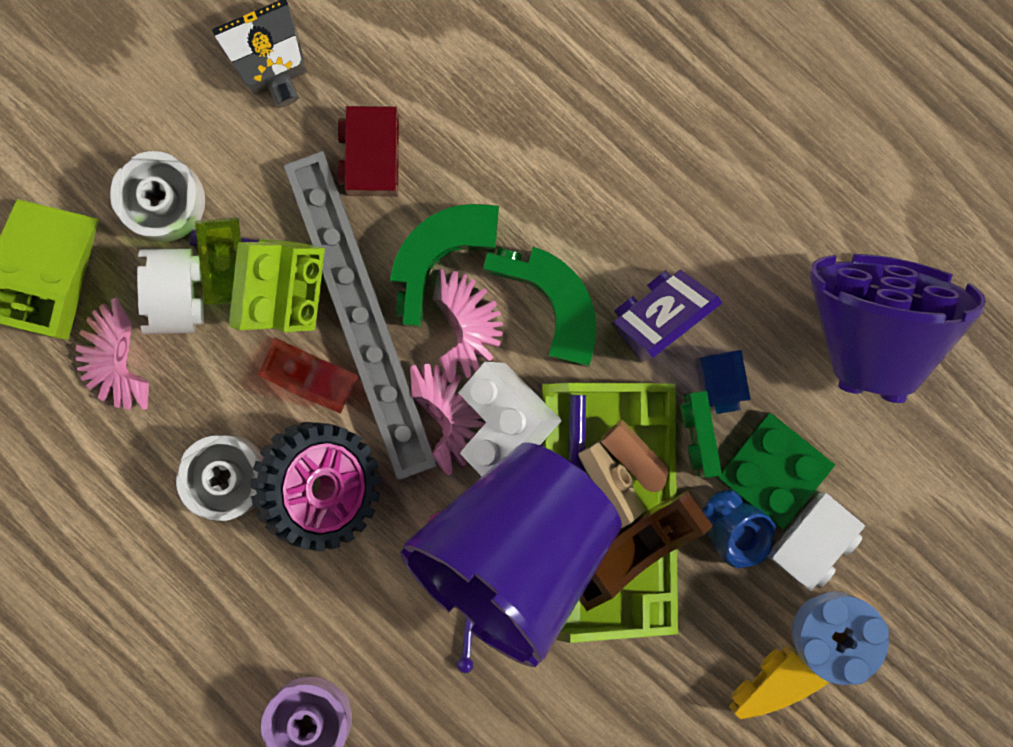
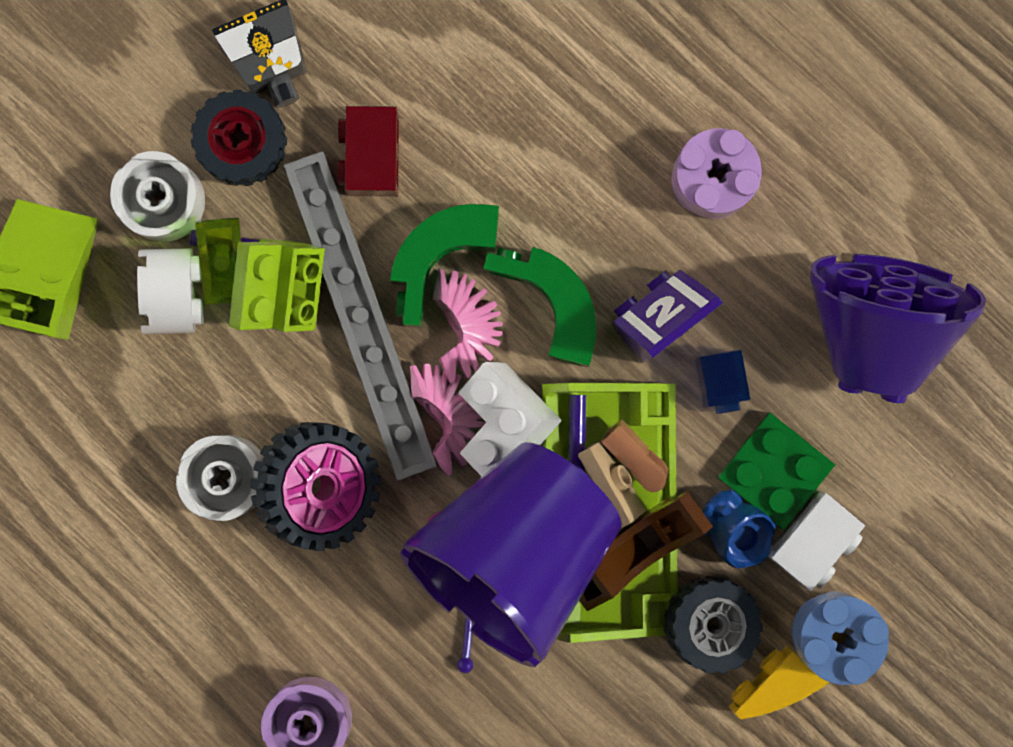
(109, 357): bright pink hair -> none
(252, 158): none -> black wheel
(307, 375): clear red slope -> none
(698, 418): green plate -> none
(715, 648): none -> black wheel
(727, 152): none -> lavender brick

